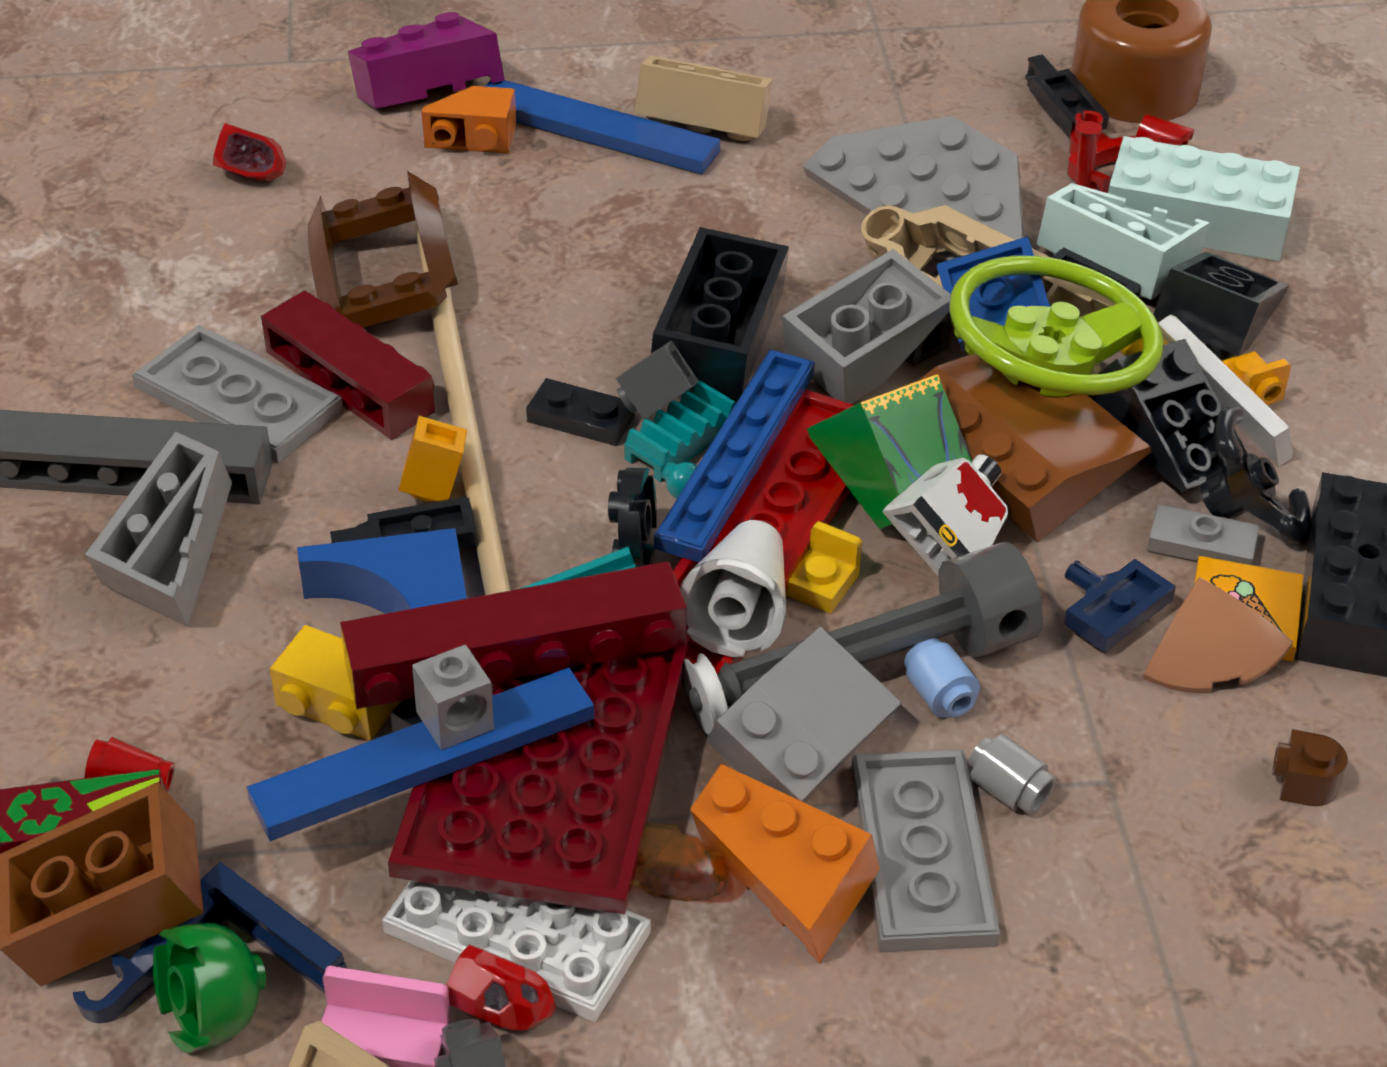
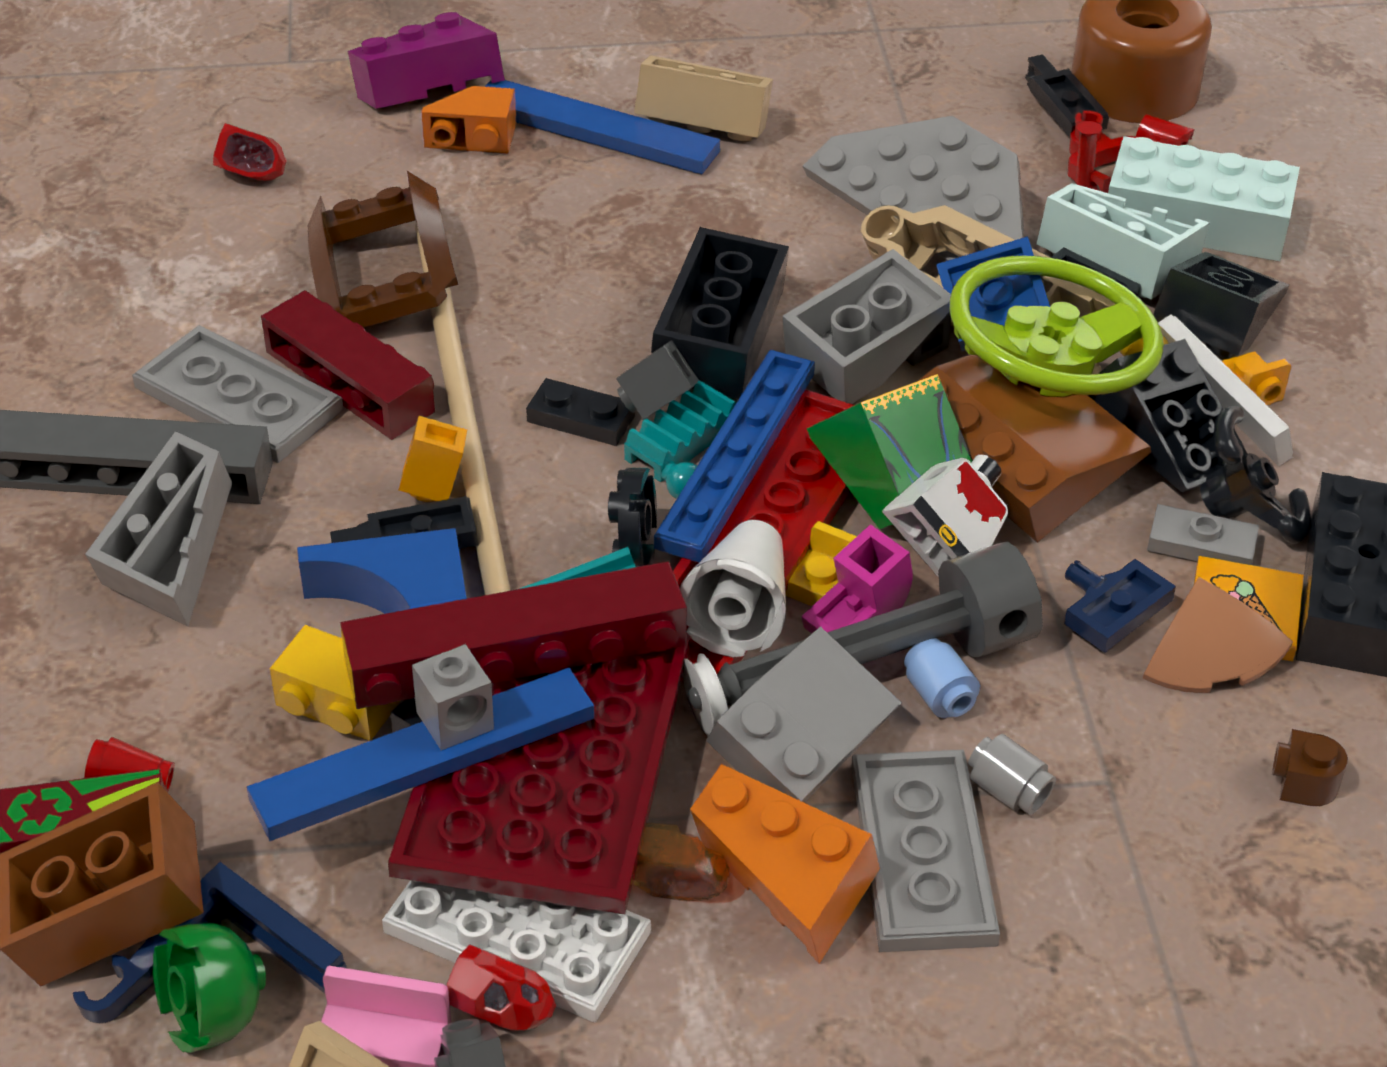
(872, 580): none -> dark pink brick

